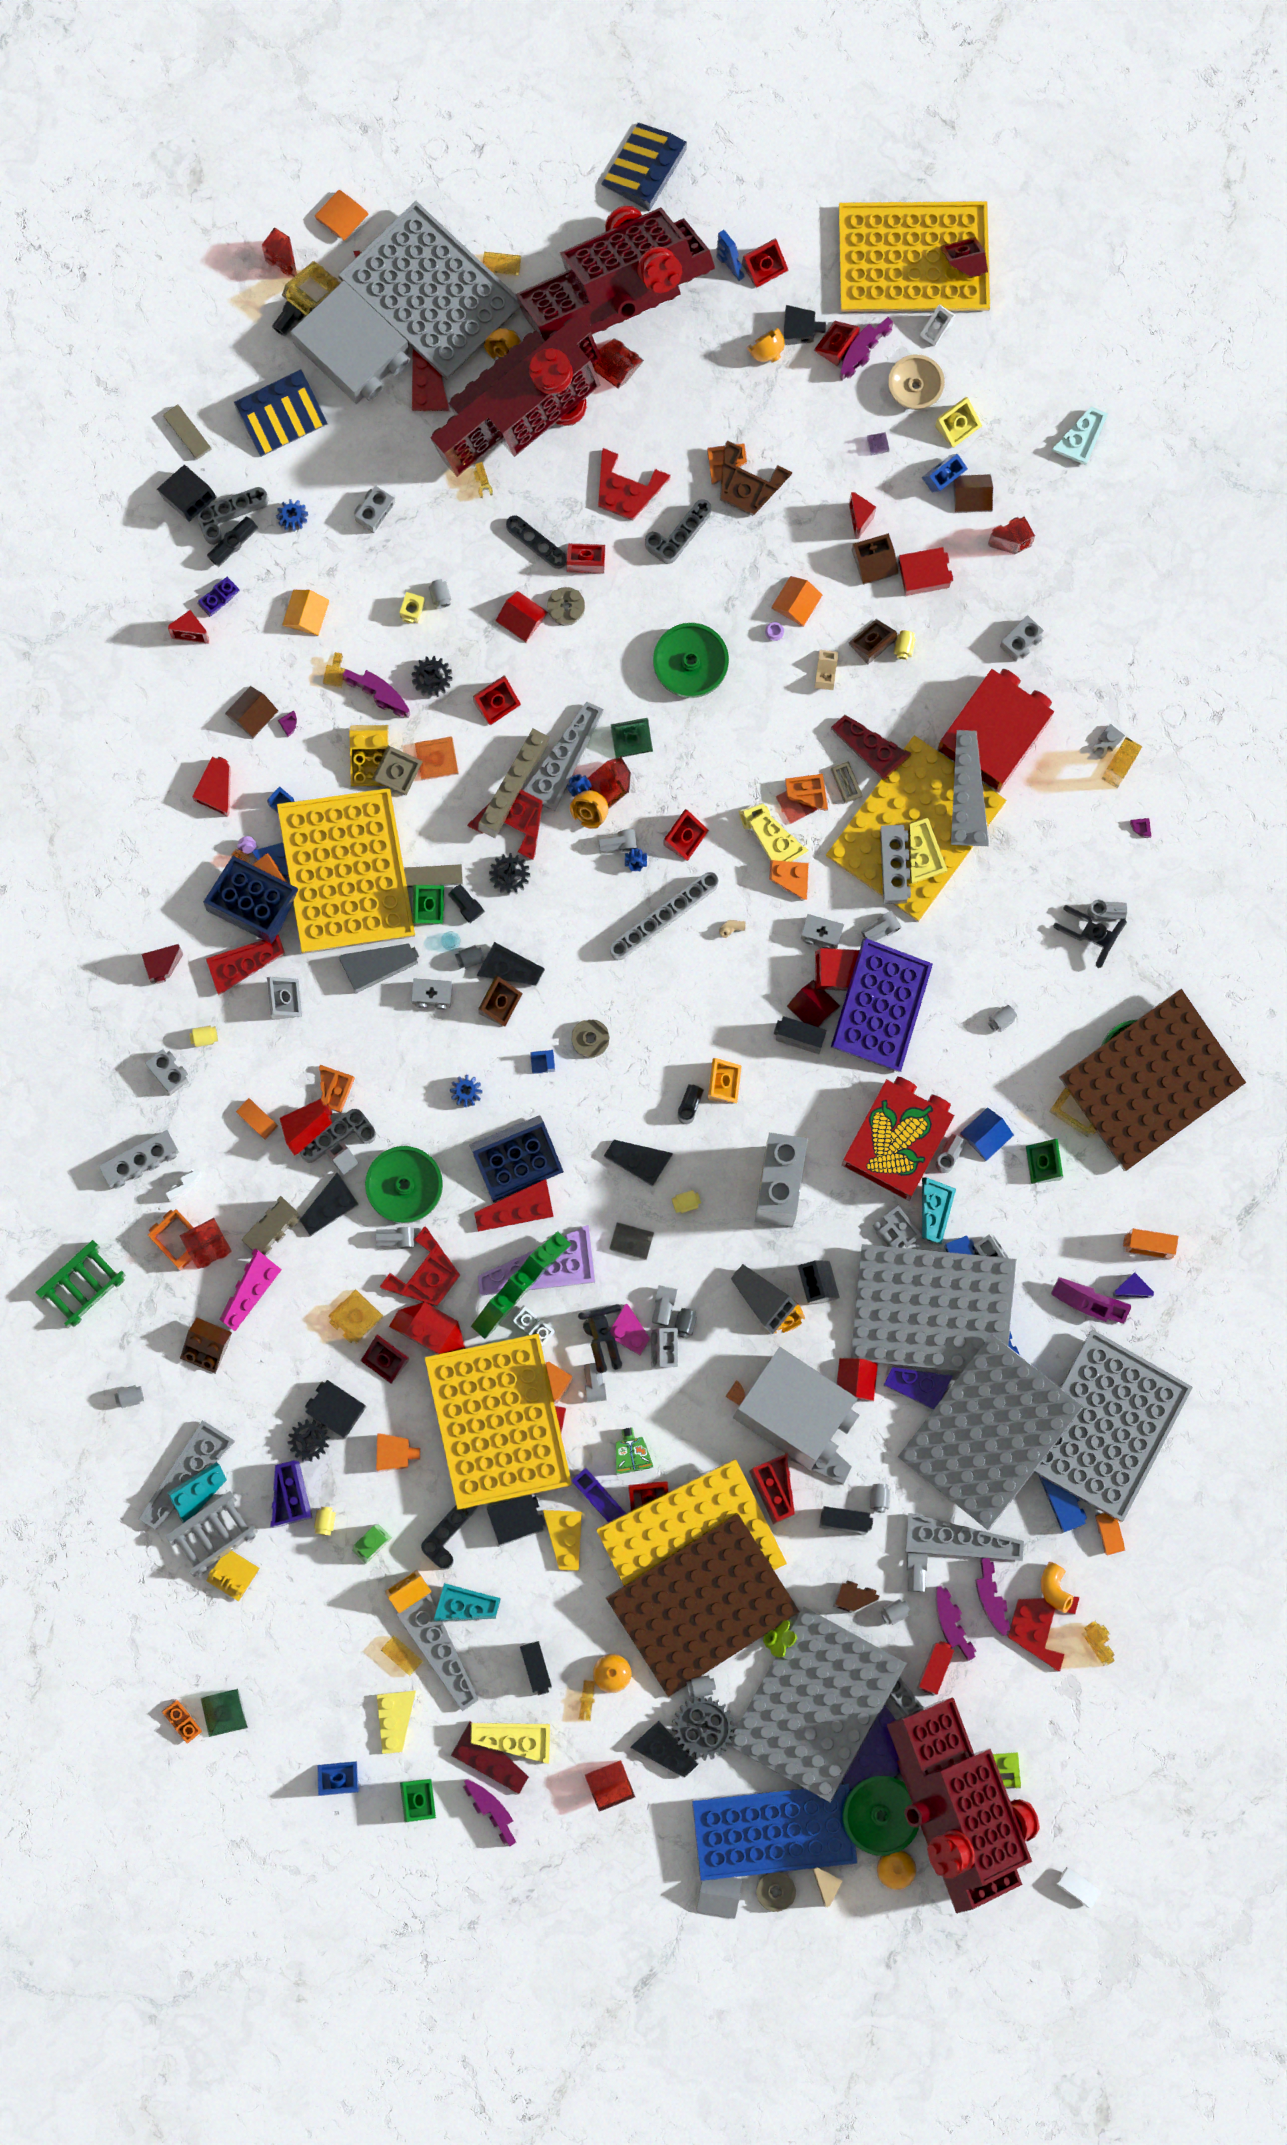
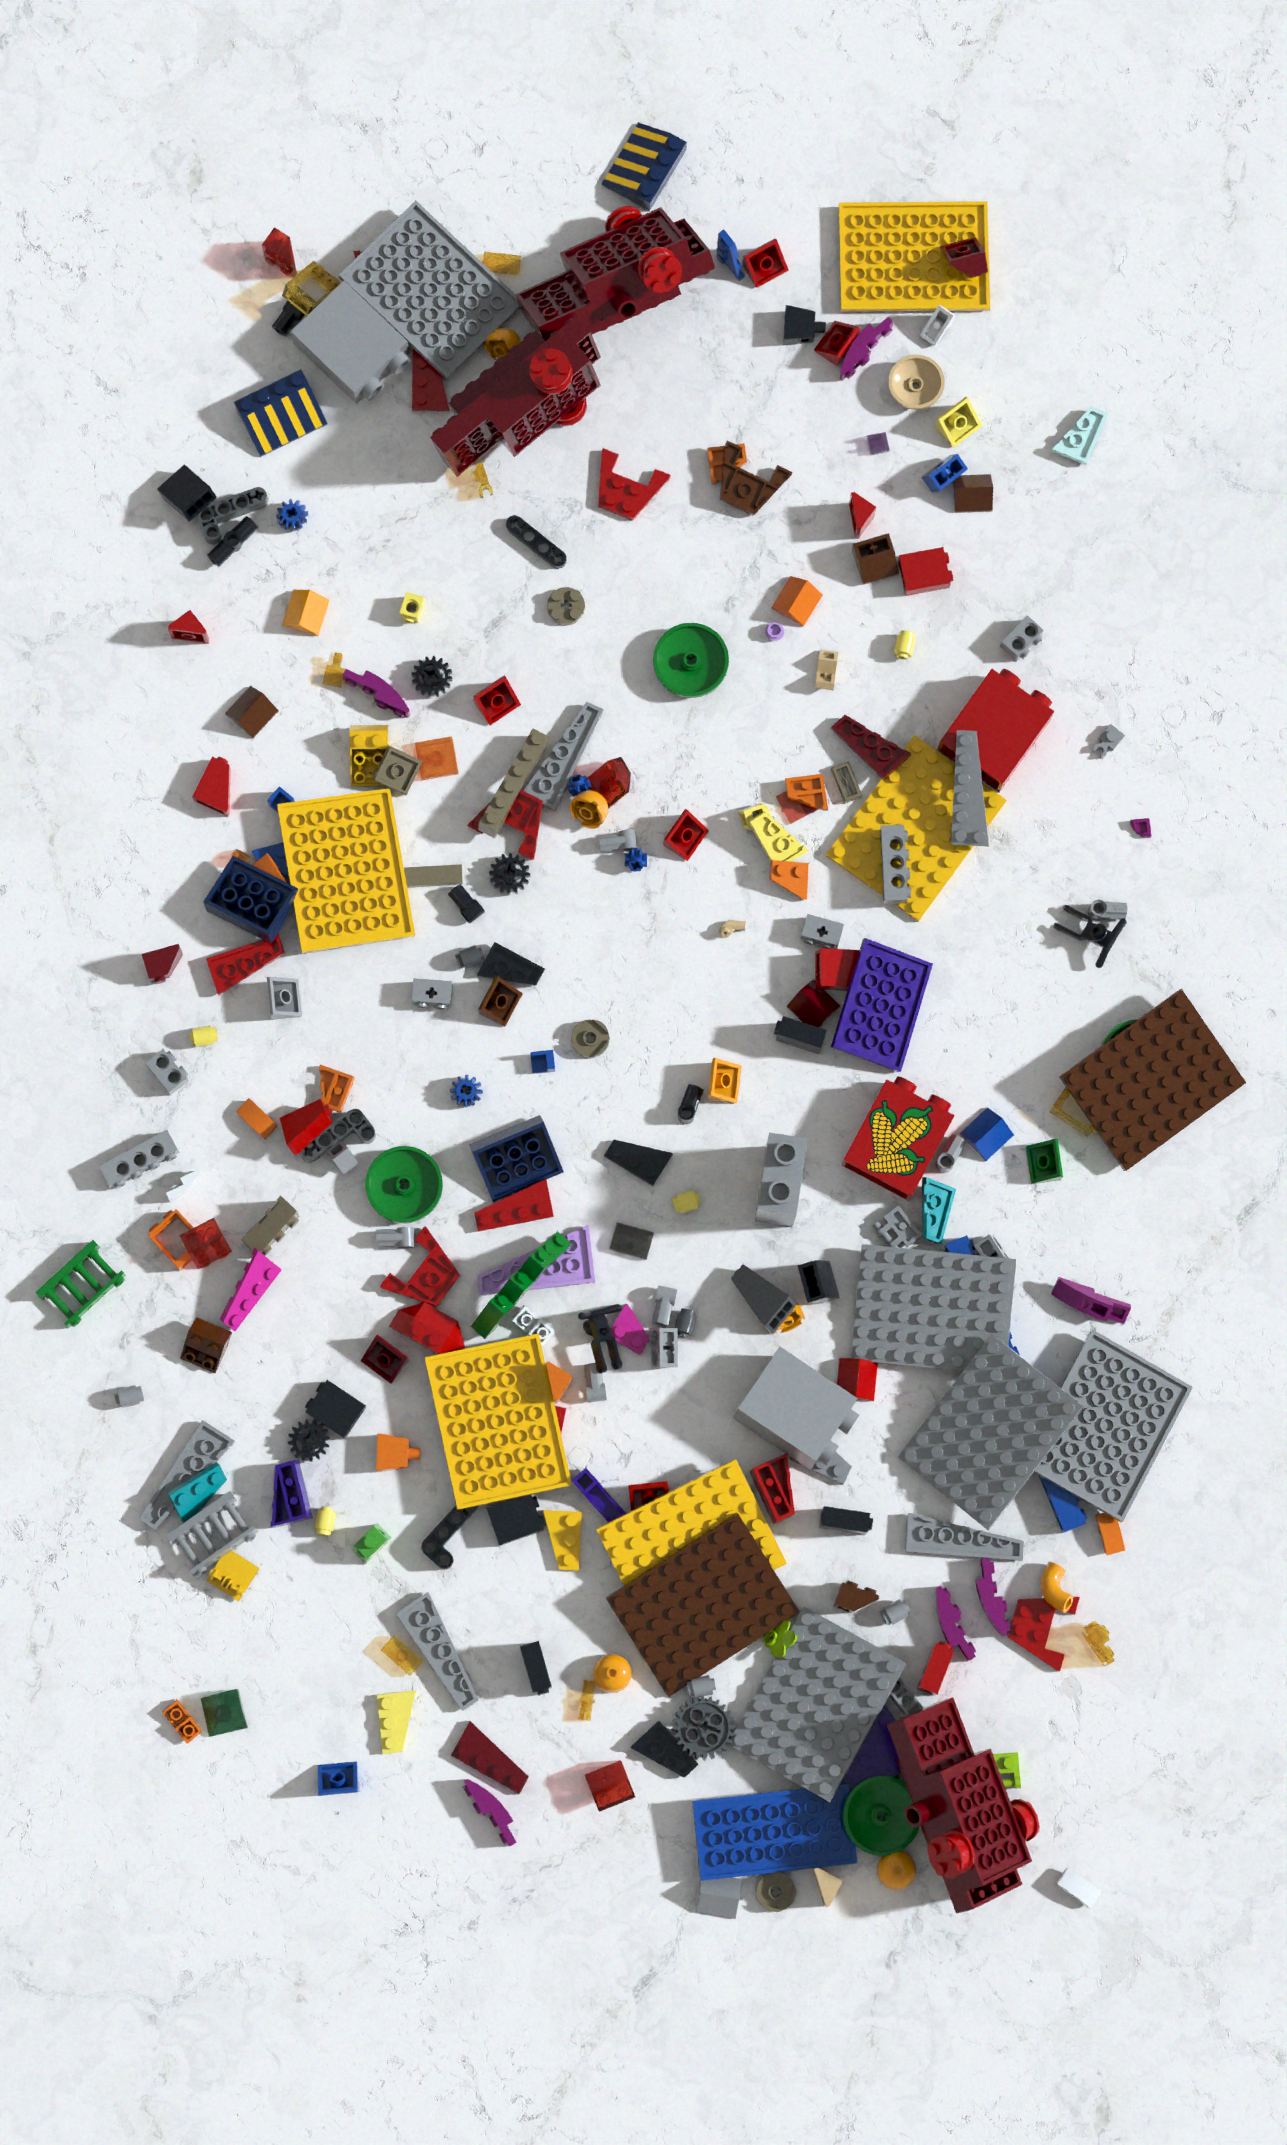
(187, 431): dark tan tile -> none
(218, 597): dark purple slope -> none
(246, 844): lavender plate -> none
(288, 723): magenta tile -> none
(328, 1206): black wing -> none
(341, 215): orange slope -> none
(355, 1317): clear yellow plate -> none
(376, 965): dark grey slope -> none
(378, 510): light grey brick -> none
(408, 1591): light orange slope -> none
(417, 1800): green slope -> none
(428, 904): green slope -> none
(440, 593): light grey brick -> none
(450, 940): clear light blue plate -> none
(465, 1604): teal wing -> none
(514, 1738): light yellow wing -> none
(521, 616): red slope -> none
(586, 558): red slope -> none
(617, 363): clear red slope -> none
(631, 737): clear green slope -> none
(631, 1453): bright green torso -> none
(669, 908): light grey beam -> none
(681, 530): dark grey beam -> none
(736, 1393): clear orange tile -> none
(768, 346): light orange cylinder -> none
(873, 640): reddish brown slope -> none
(880, 1498): light grey brick -> none
(886, 925): light grey piece -> none
(916, 1571): light grey piece -> none
(920, 1386): dark purple wing -> none
(924, 852): light yellow wing -> none
(1002, 1018): light grey brick -> none
(1012, 537): clear red slope -> none
(1122, 762): clear yellow window -> none
(1134, 1287): dark purple slope -> none
(1151, 1243): orange window -> none

